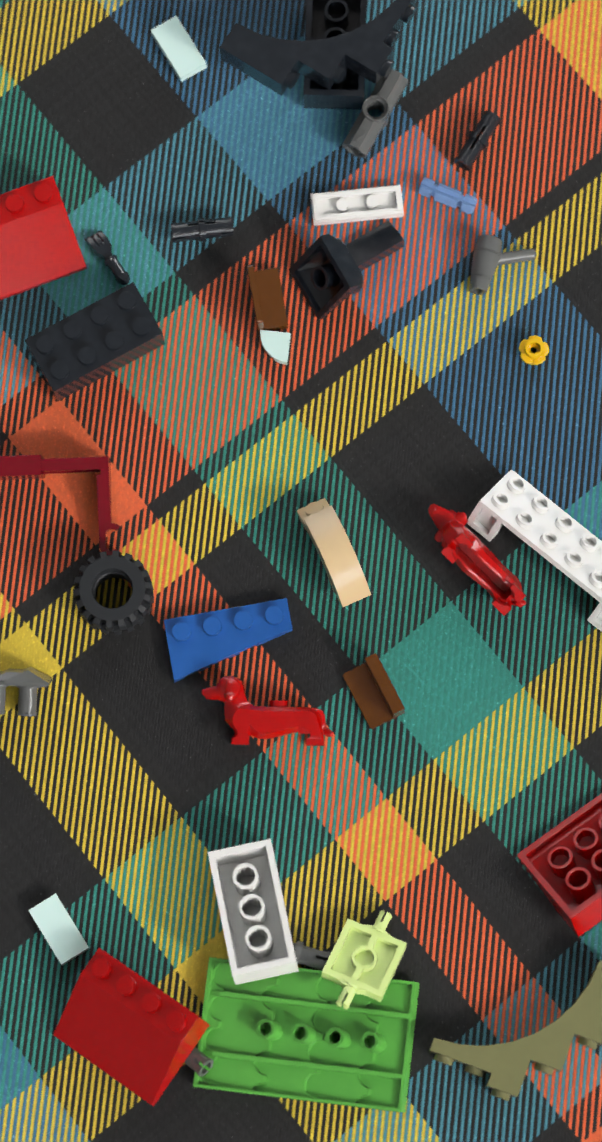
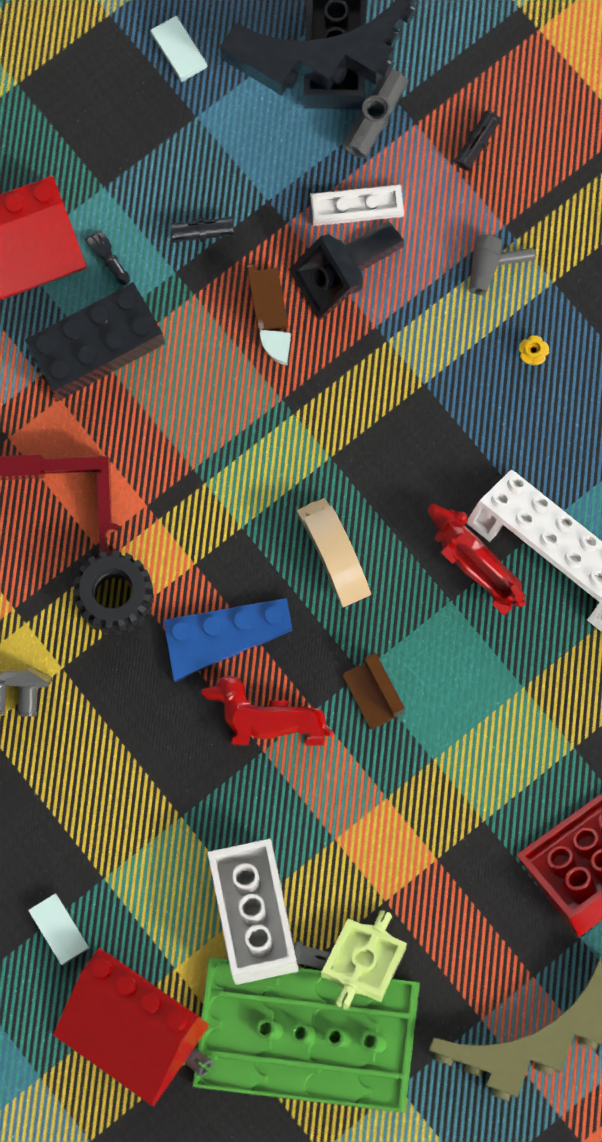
(447, 195): medium blue axle -> none

